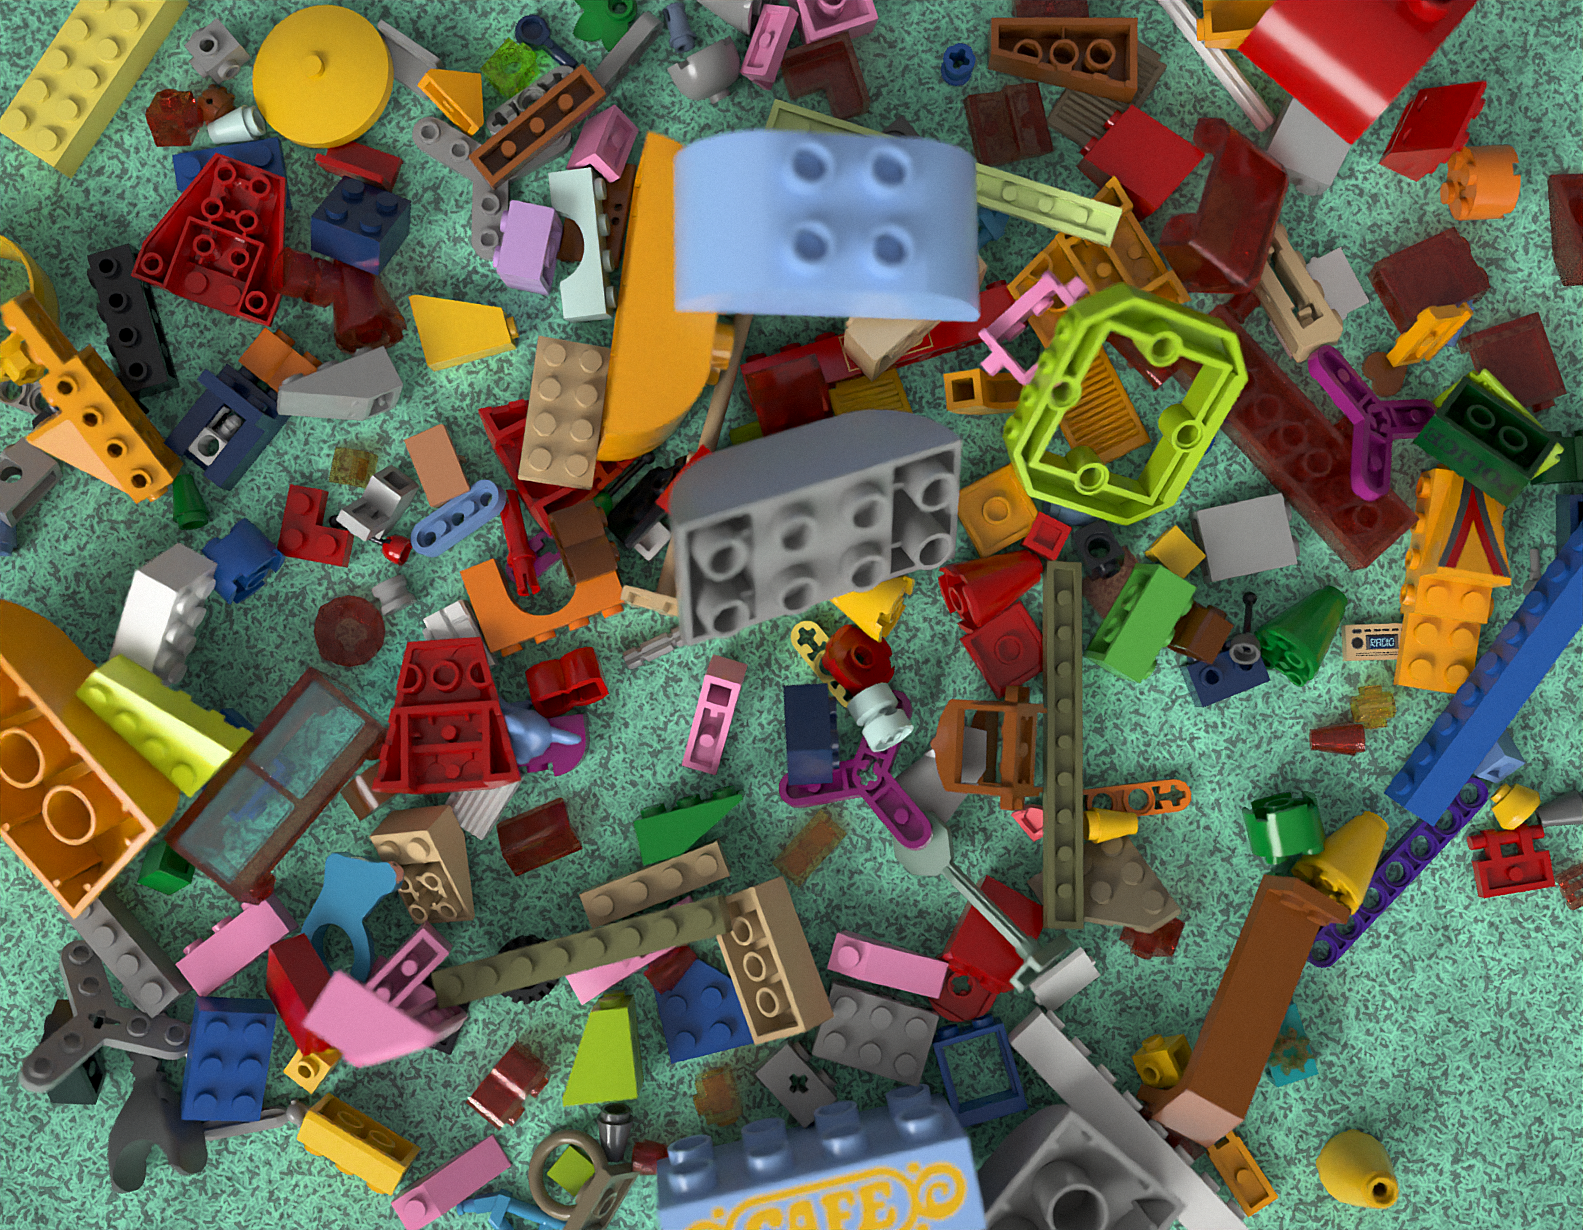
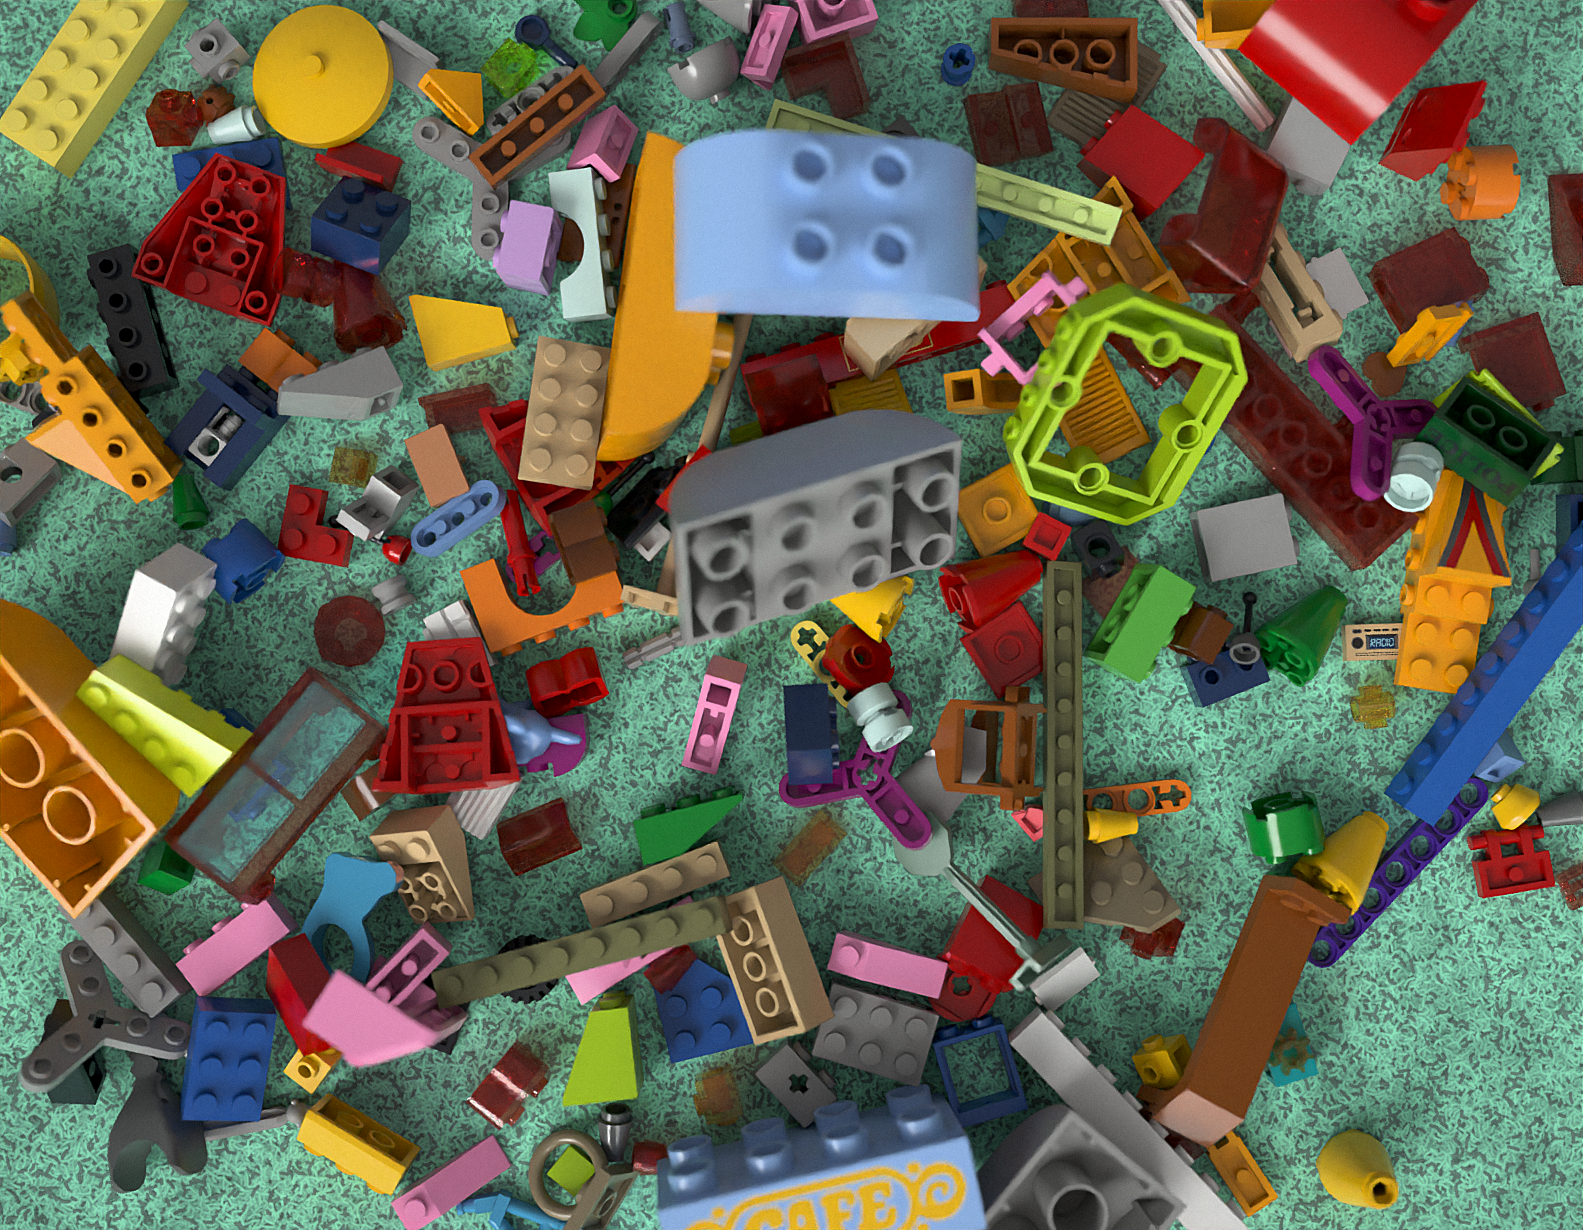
(458, 407): none -> clear red panel
(1175, 552): yellow panel -> none
(1338, 738): clear red cone -> none
(1414, 476): none -> light aqua wheel

